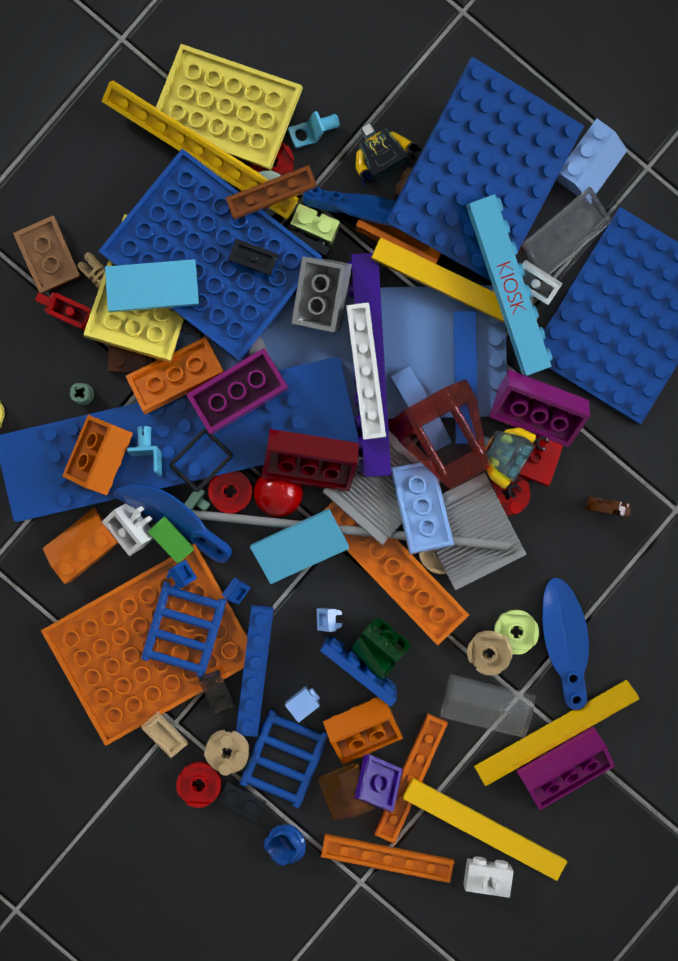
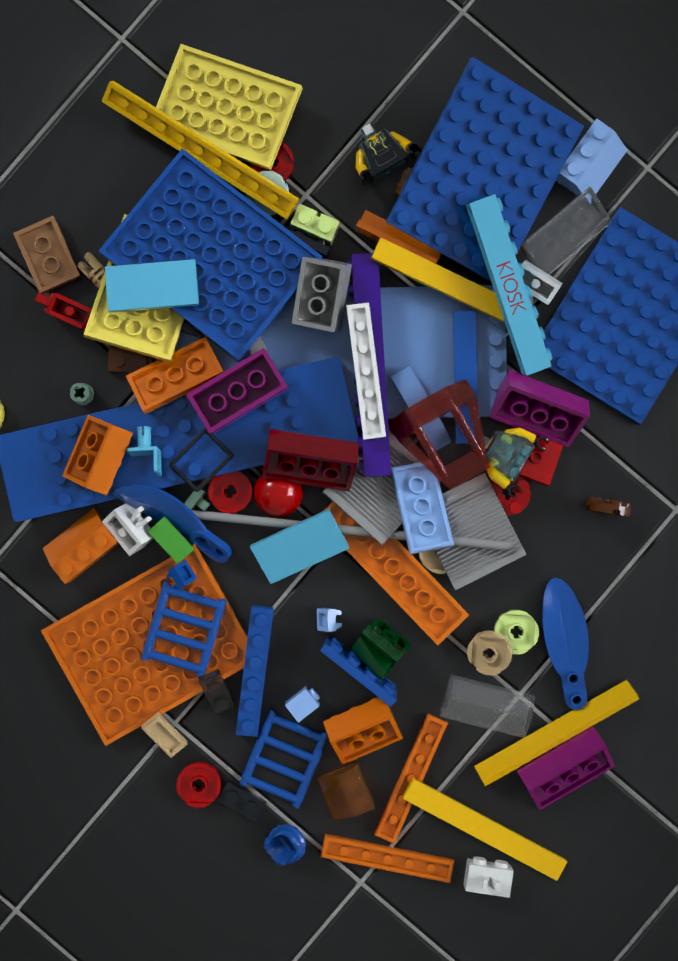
(227, 763): tan plate -> none
(236, 591): blue tile -> none
(253, 257): black plate -> none
(271, 192): dark orange tile -> none
(313, 128): medium azure bracket -> none
(358, 205): blue plant -> none
(378, 783): dark purple tile -> none

